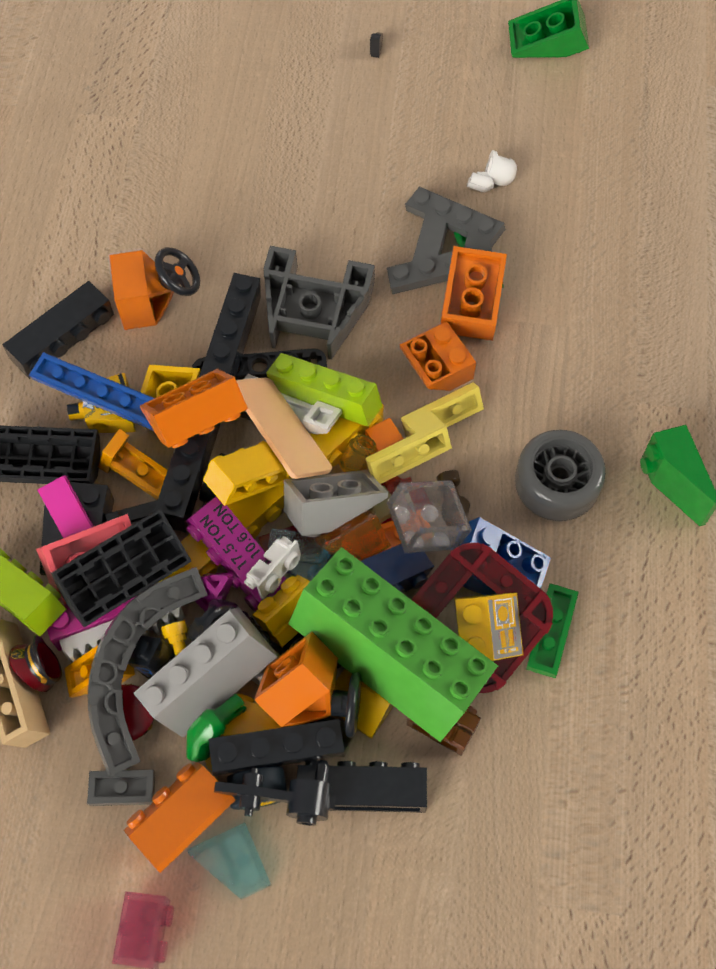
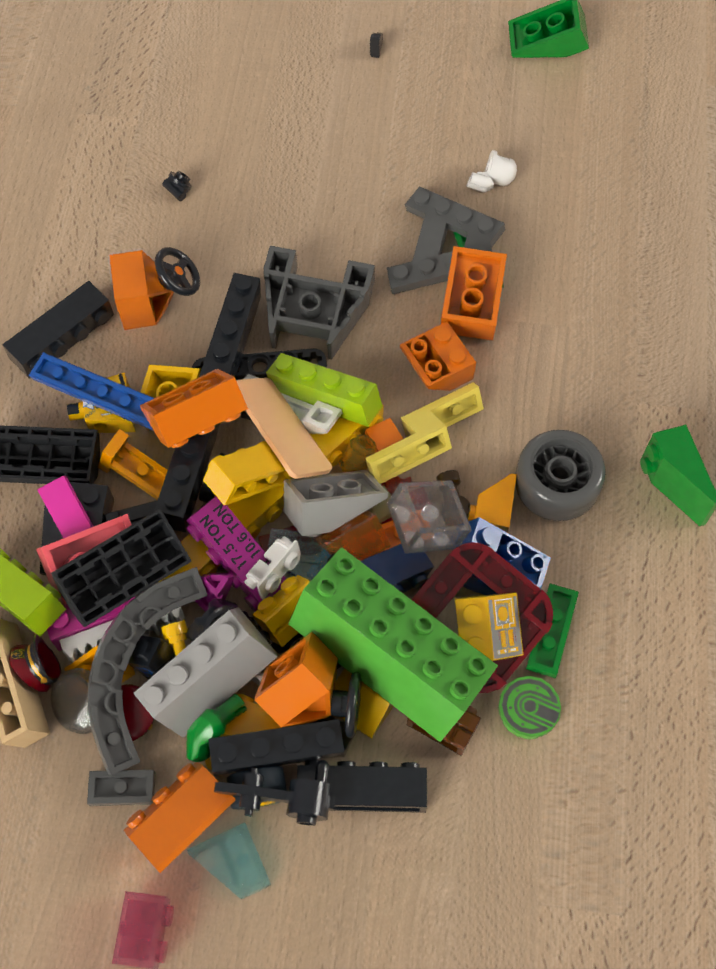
(70, 700): none -> clear smoke piece
(177, 184): none -> black plate
(496, 503): none -> light orange slope
(529, 707): none -> tile

